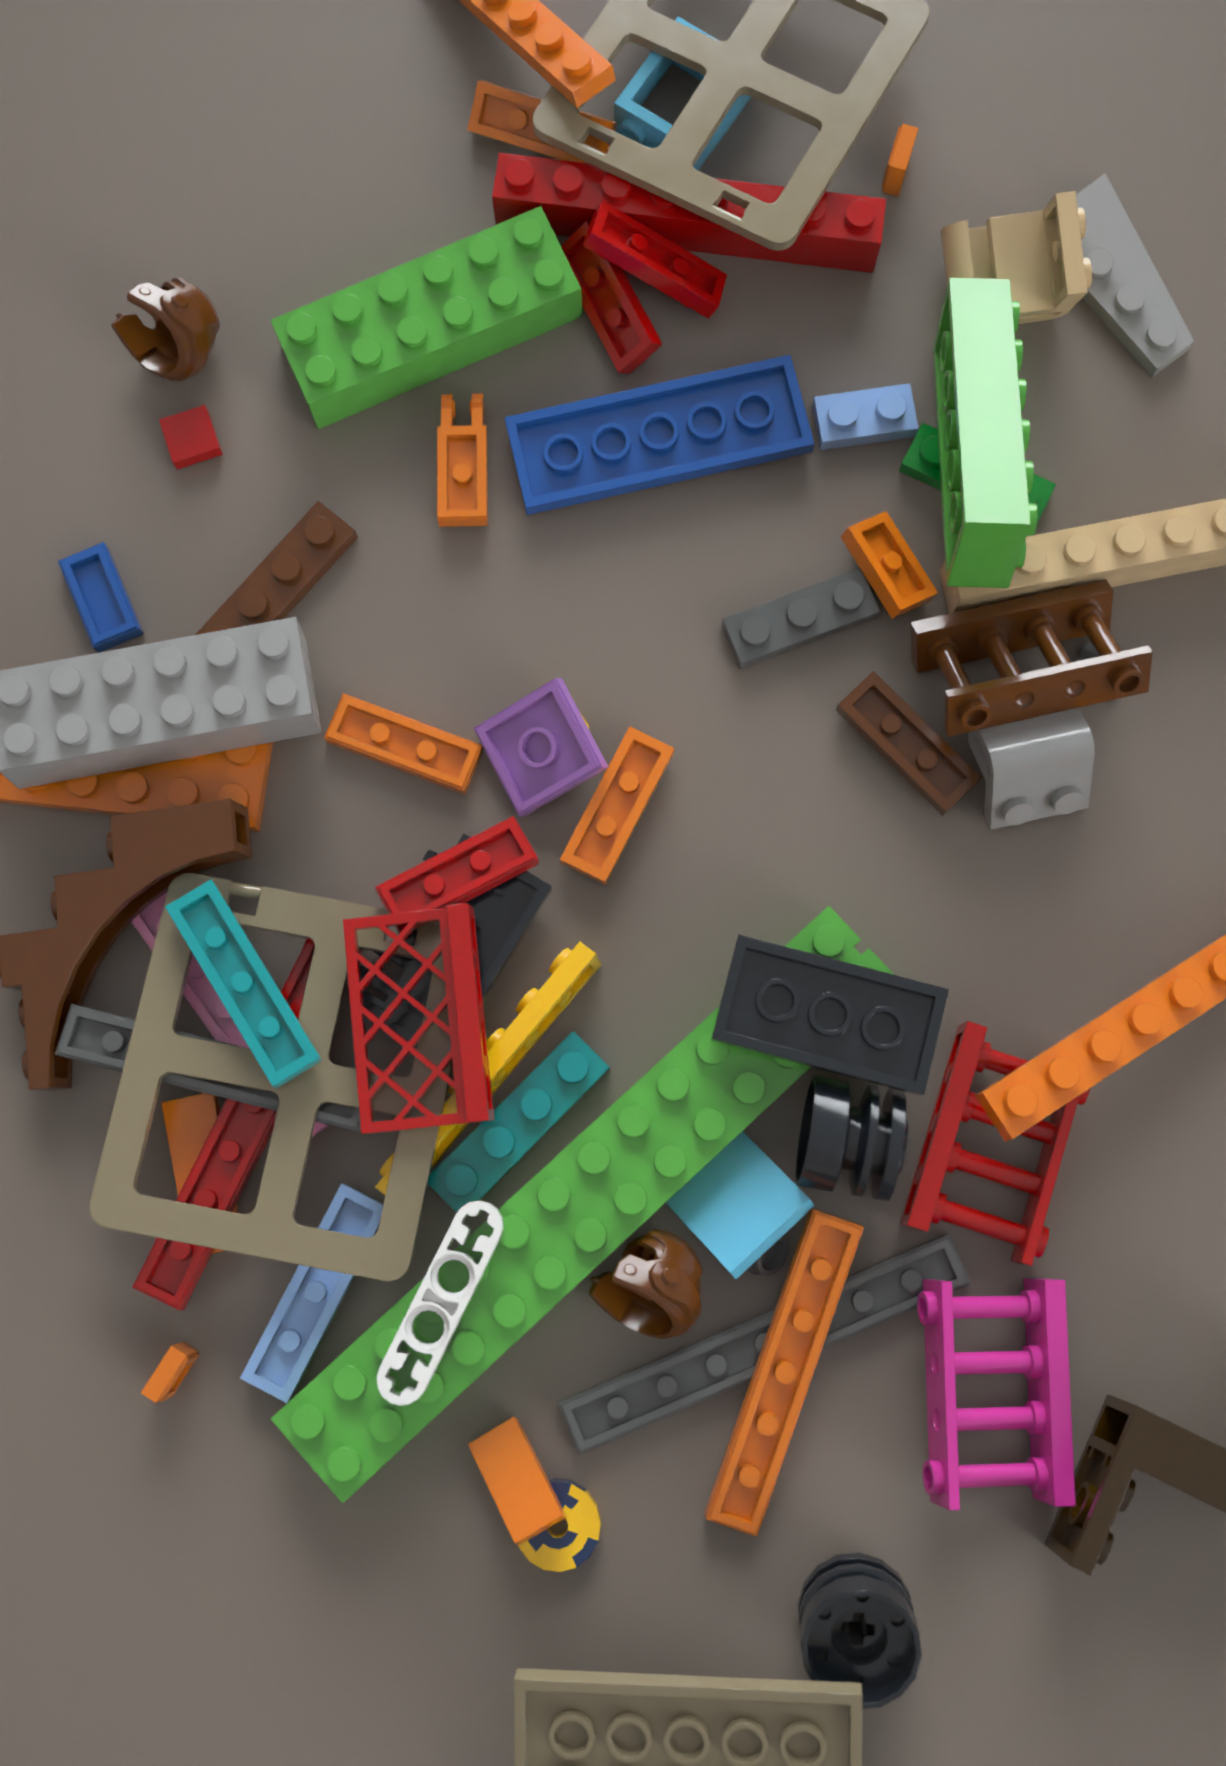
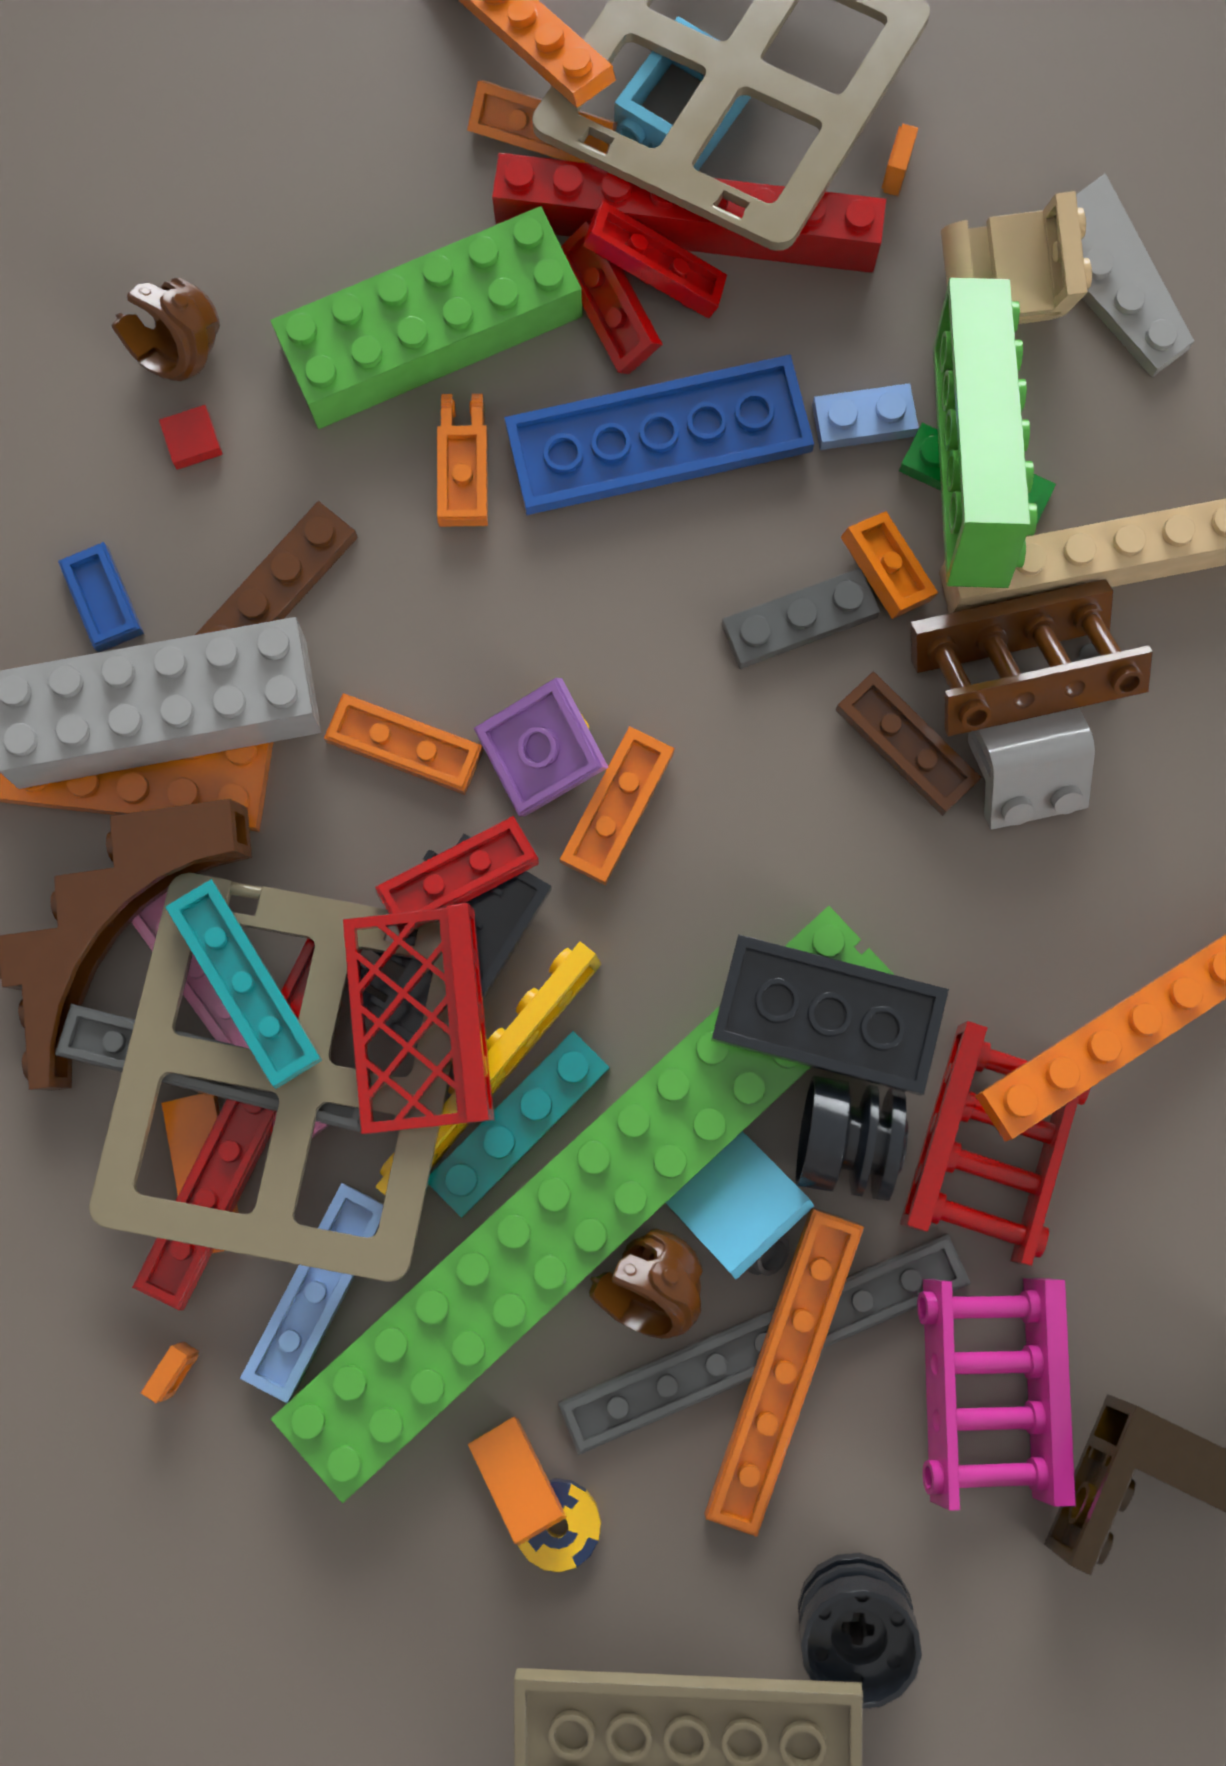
(446, 1304): white beam -> none

